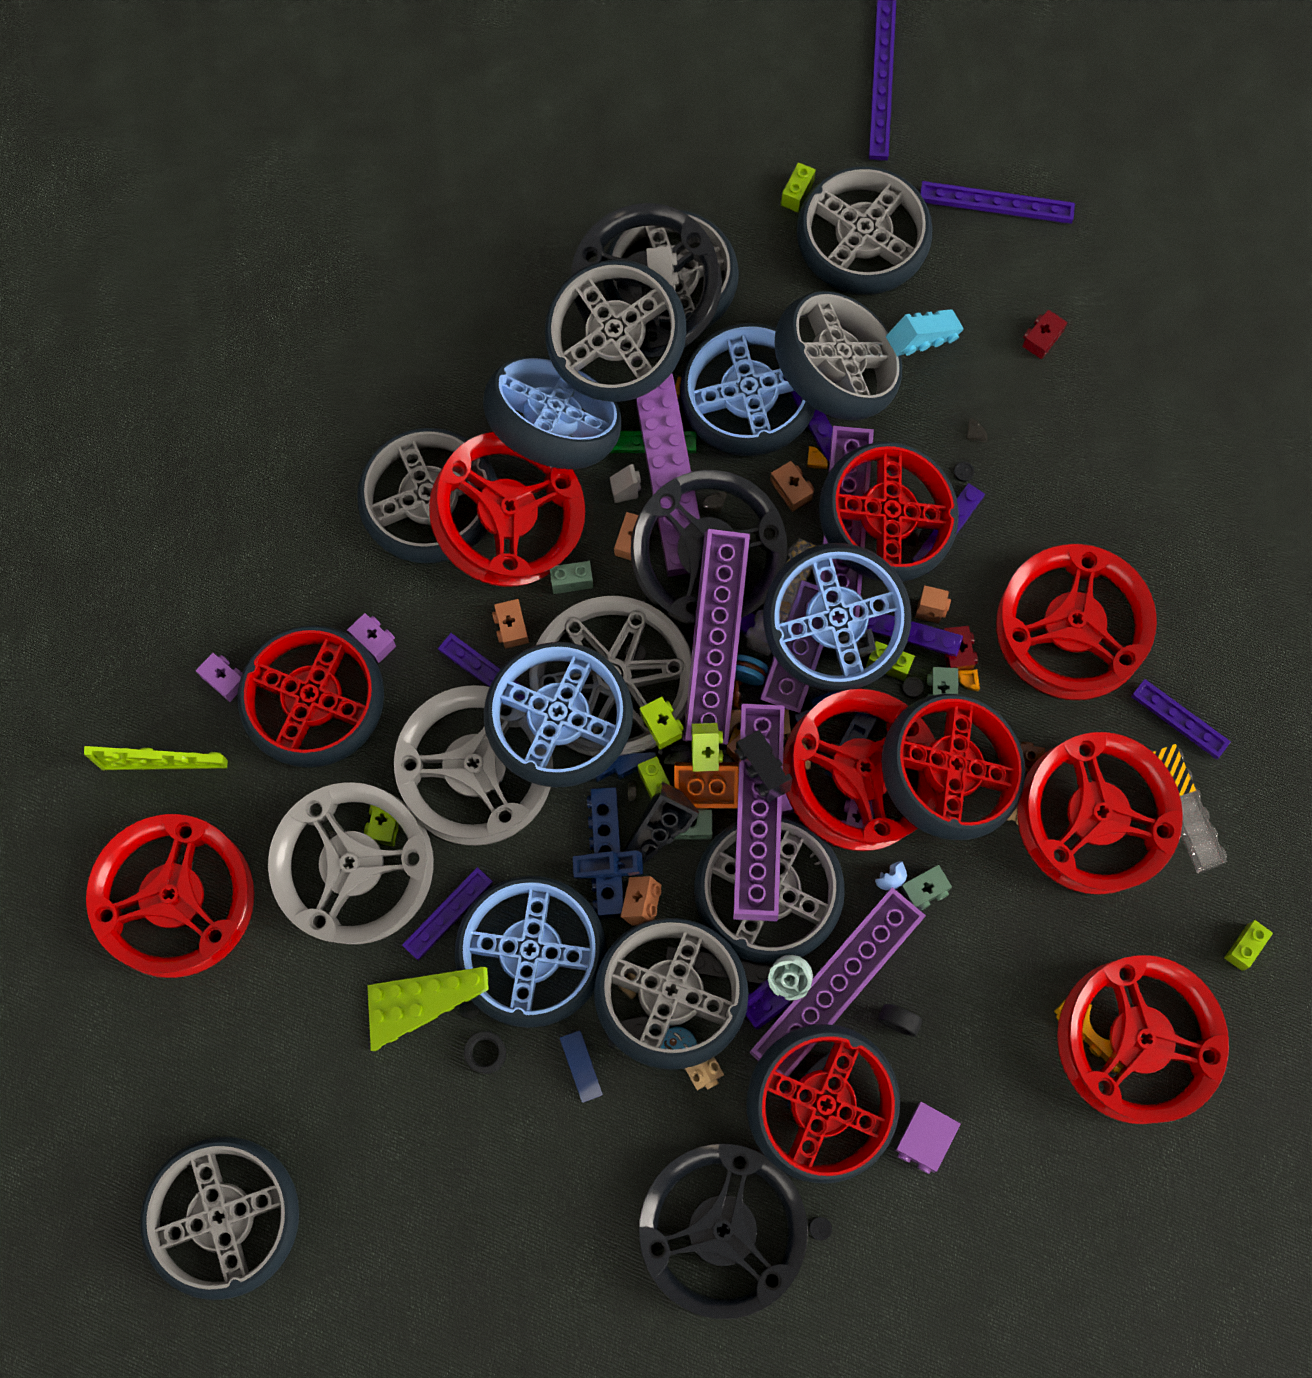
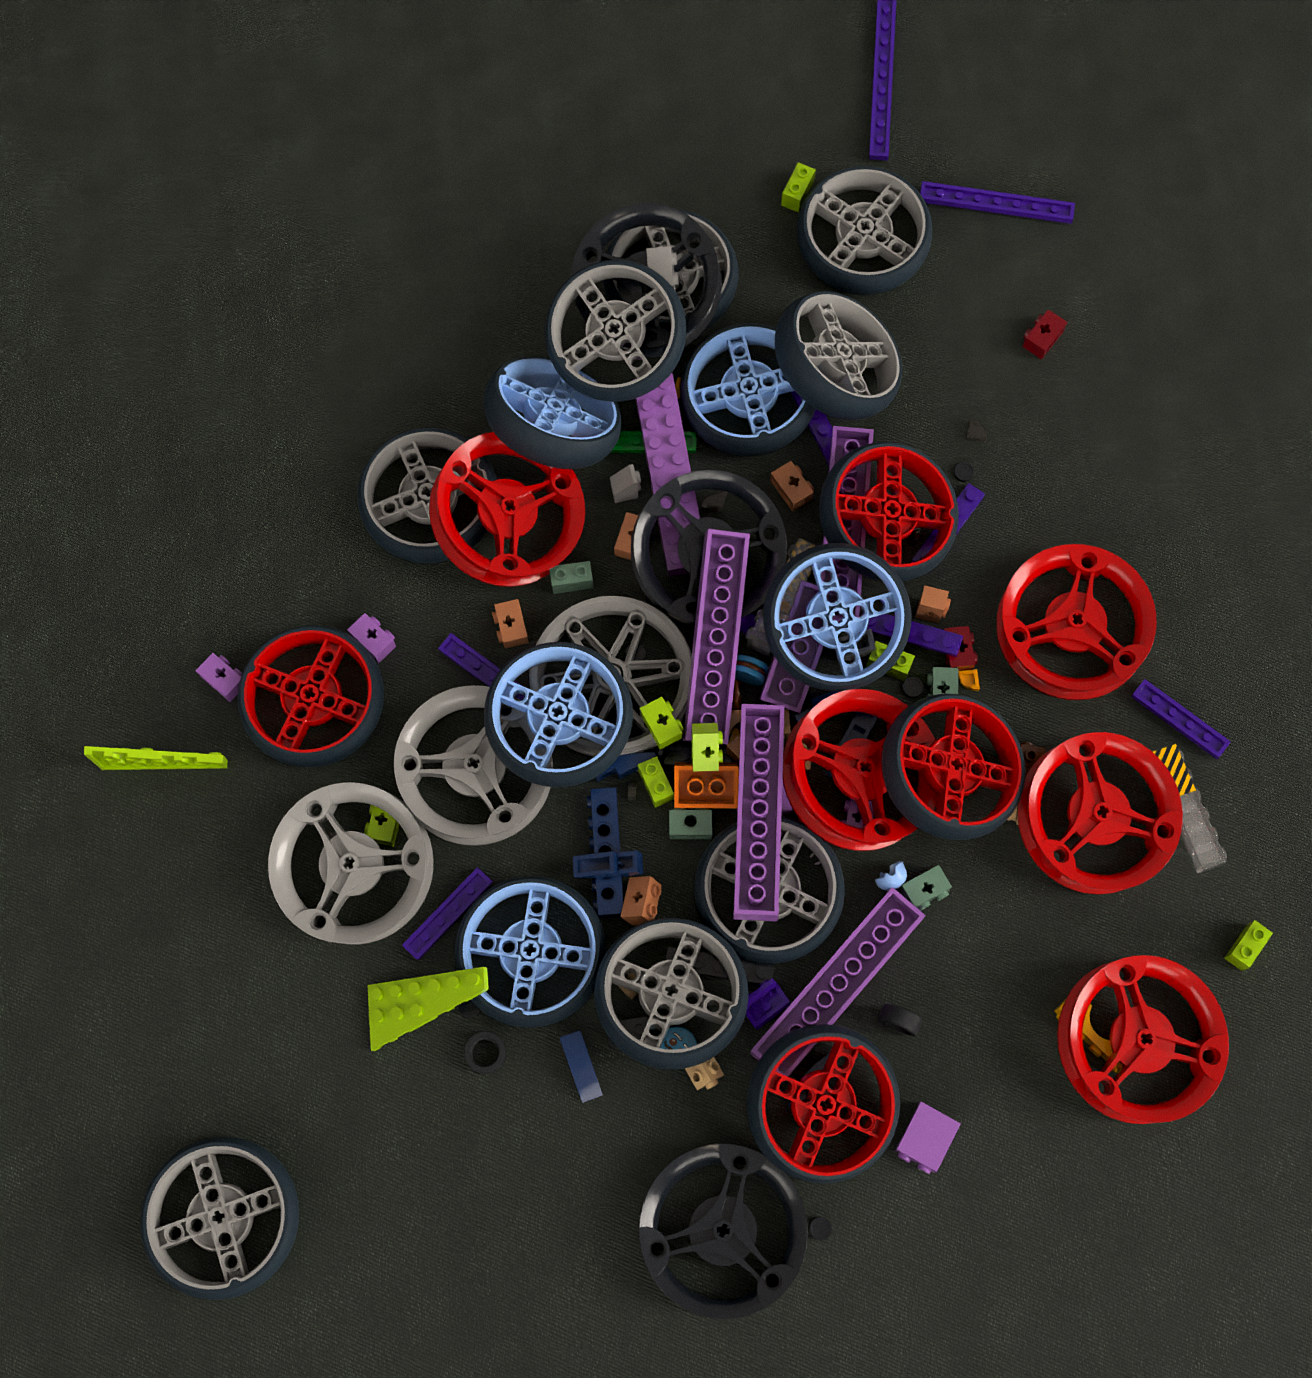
(154, 893): red wheel -> none
(662, 821): black wedge -> none
(763, 766): black wedge -> none
(790, 977): light aqua cylinder -> none
(816, 459): light orange tile -> none
(924, 331): medium azure wedge -> none

